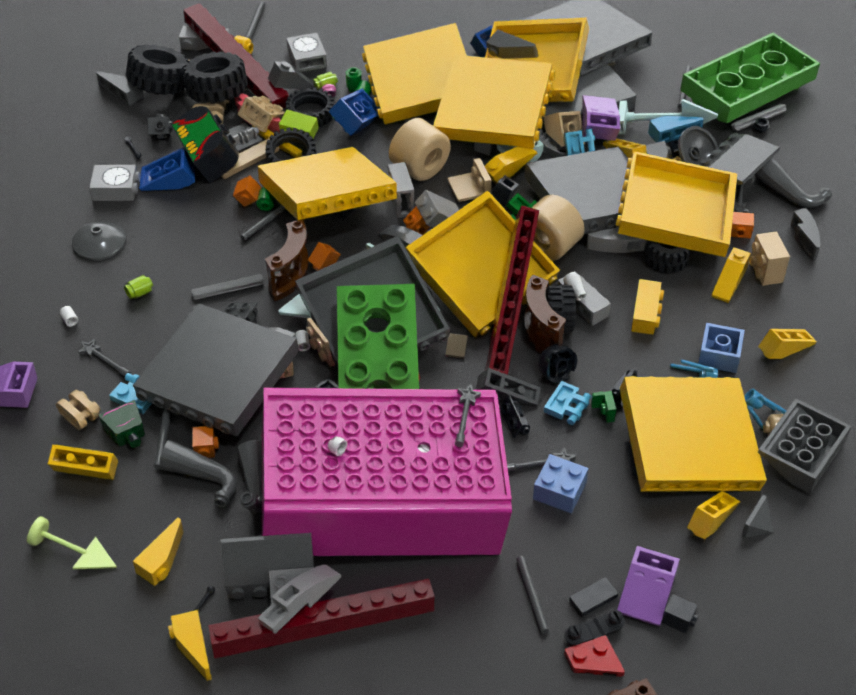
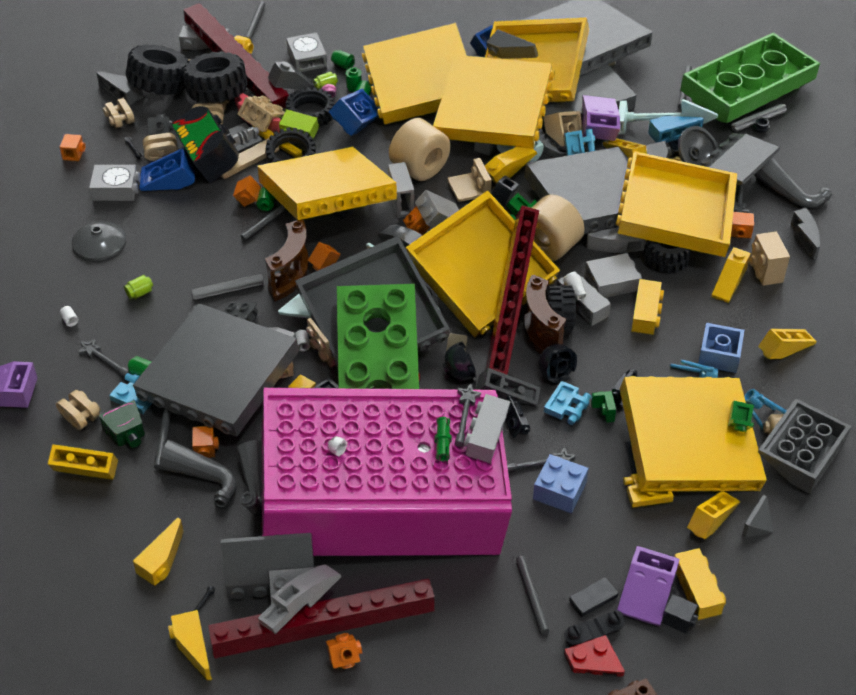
(72, 147): none -> orange brick
(92, 558): yellowish green piece -> none
(113, 116): none -> tan brick
(138, 365): none -> green brick
(159, 145): none -> tan brick
(302, 382): none -> yellow tile
(343, 59): none -> green brick
(344, 651): none -> orange brick
(443, 439): none -> green pin
(459, 363): none -> black cylinder
(486, 428): none -> light grey brick
(613, 275): none -> light grey brick
(643, 498): none -> yellow plate
(699, 584): none -> yellow brick
(741, 416): none -> green bracket

